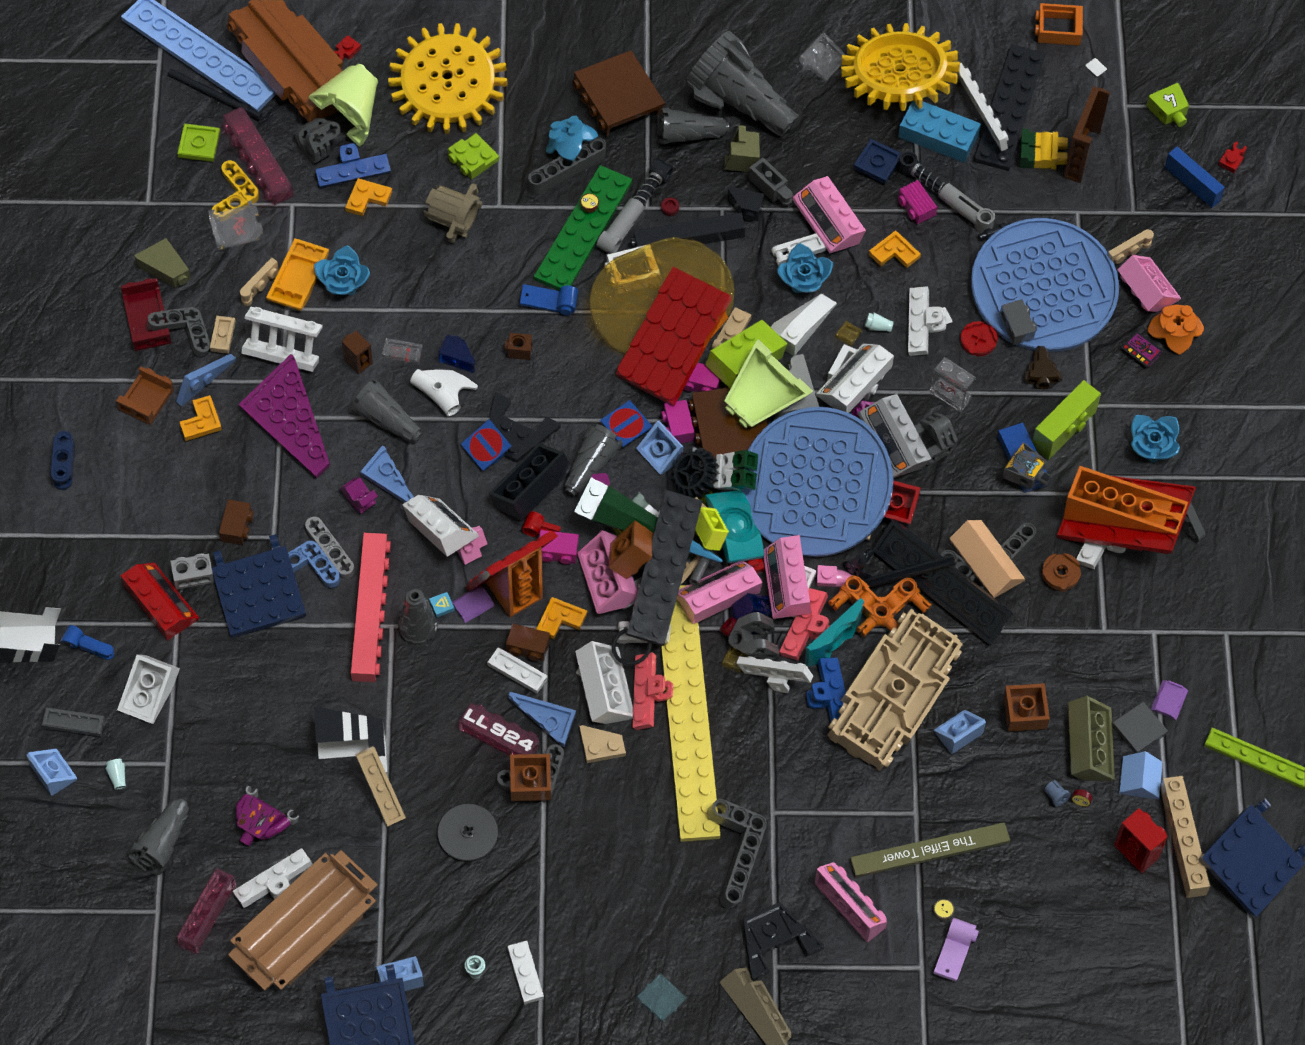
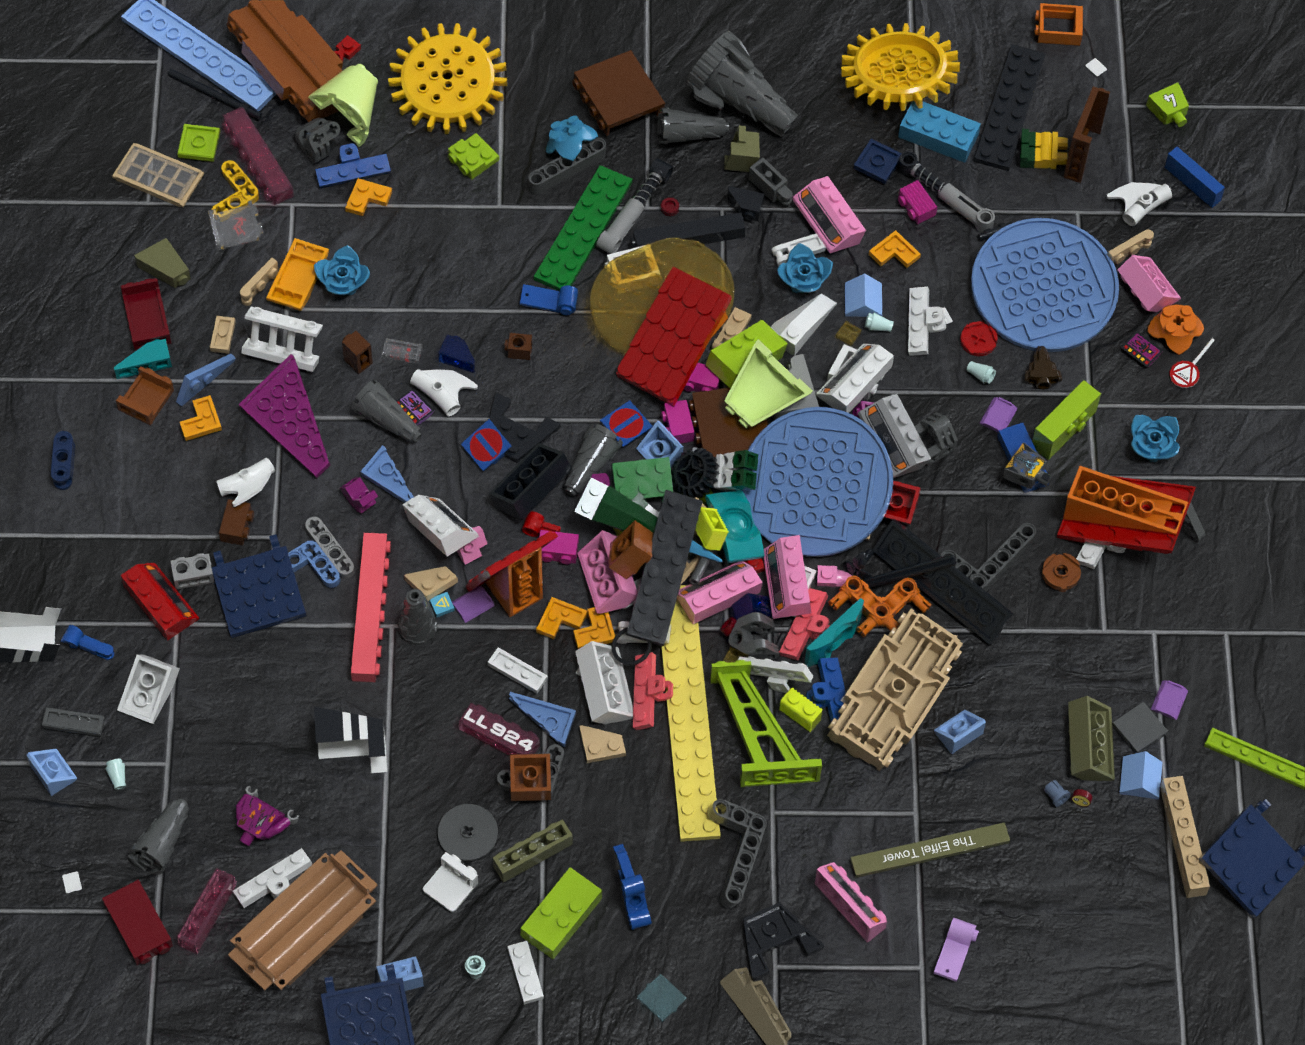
(72, 882): none -> white sticker
(138, 922): none -> dark red panel
(151, 355): none -> teal slope
(158, 175): none -> clear piece
(188, 323): dark grey beam -> none
(247, 481): none -> white pin
(380, 786): tan plate -> none
(415, 406): none -> piece
(431, 581): none -> tan wing
(451, 882): none -> white bracket
(453, 209): dark tan container -> none
(528, 642): reddish brown brick -> none
(532, 850): none -> olive brick
(561, 913): none -> lime brick
(589, 202): tile -> none
(599, 631): none -> light orange plate
(633, 891): none -> blue piece
(646, 477): none -> green brick
(761, 771): none -> lime piece
(801, 709): none -> neon yellow brick
(822, 56): clear slope -> none
(863, 296): none -> light blue slope
(943, 909): light yellow tile -> none
(951, 383): clear panel -> none
(982, 372): none -> light aqua cone
(985, 111): white plate -> none
(986, 557): light nougat slope -> none
(998, 414): none -> medium lavender piece
(1018, 322): dark grey brick -> none
(1026, 707): dark orange brick -> none
(1140, 199): none -> white pin
(1140, 840): red brick -> none
(1186, 374): none -> piece
(1232, 159): red plate -> none

